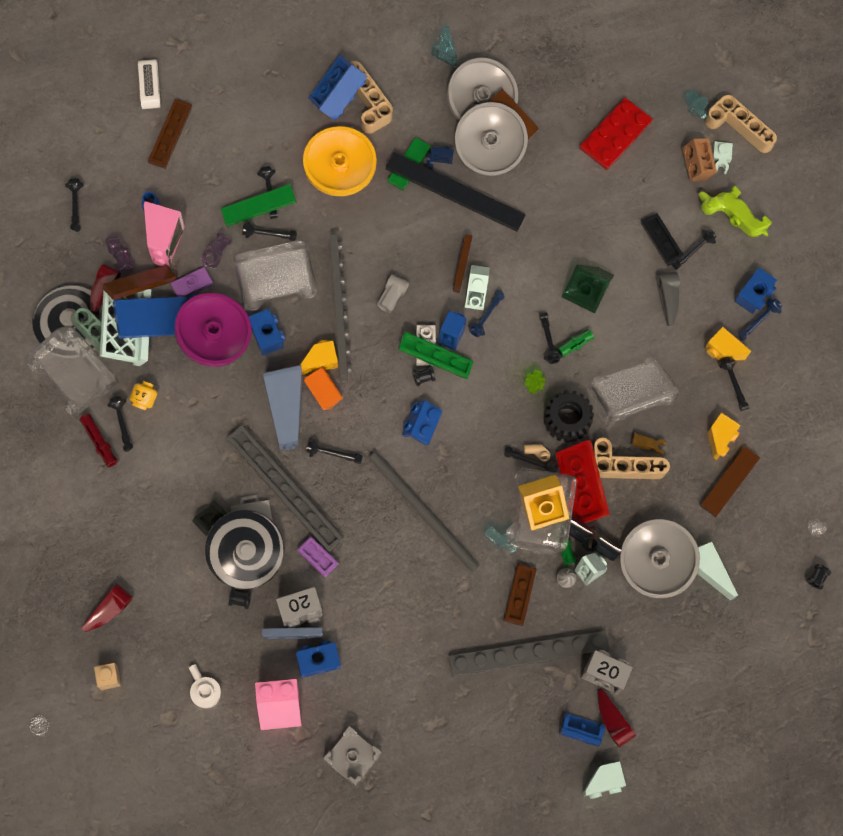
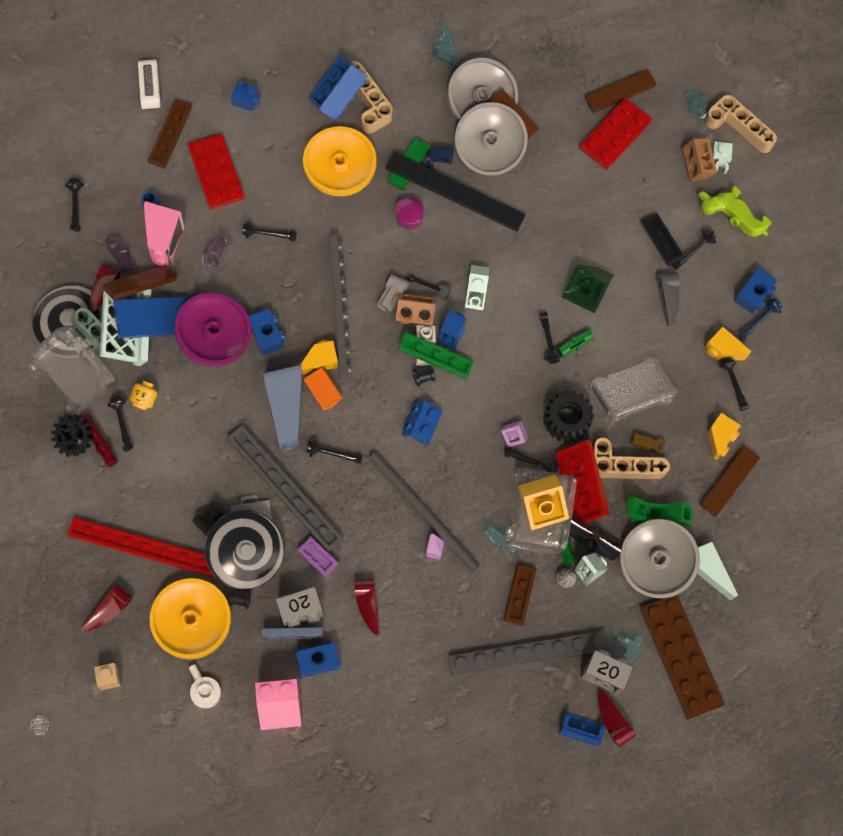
(64, 438): none -> black gear
(139, 546): none -> red tile
(190, 618): none -> yellow dish
(192, 283): medium lavender plate -> none
(216, 171): none -> red plate
(245, 96): none -> blue brick
(258, 205): green tile -> none
(266, 173): black piece -> none
(274, 273): clear windscreen -> none
(352, 756): light grey panel -> none
(367, 604): none -> dark red piece
(409, 213): none -> magenta hair
(416, 304): none -> medium nougat brick
(434, 547): none -> lavender slope
(442, 290): none -> hinge
(462, 263): reddish brown tile -> none
(476, 329): dark blue piece -> none
(514, 433): none -> lavender slope
(535, 381): clear neon green gear -> none
(538, 450): tan arm -> none
(605, 778): light aqua slope -> none
(617, 92): none -> reddish brown tile
(633, 647): none -> clear light blue piece
(643, 511): none -> green arch
(682, 657): none -> reddish brown plate
(817, 527): clear plate -> none
(819, 576): black bush -> none

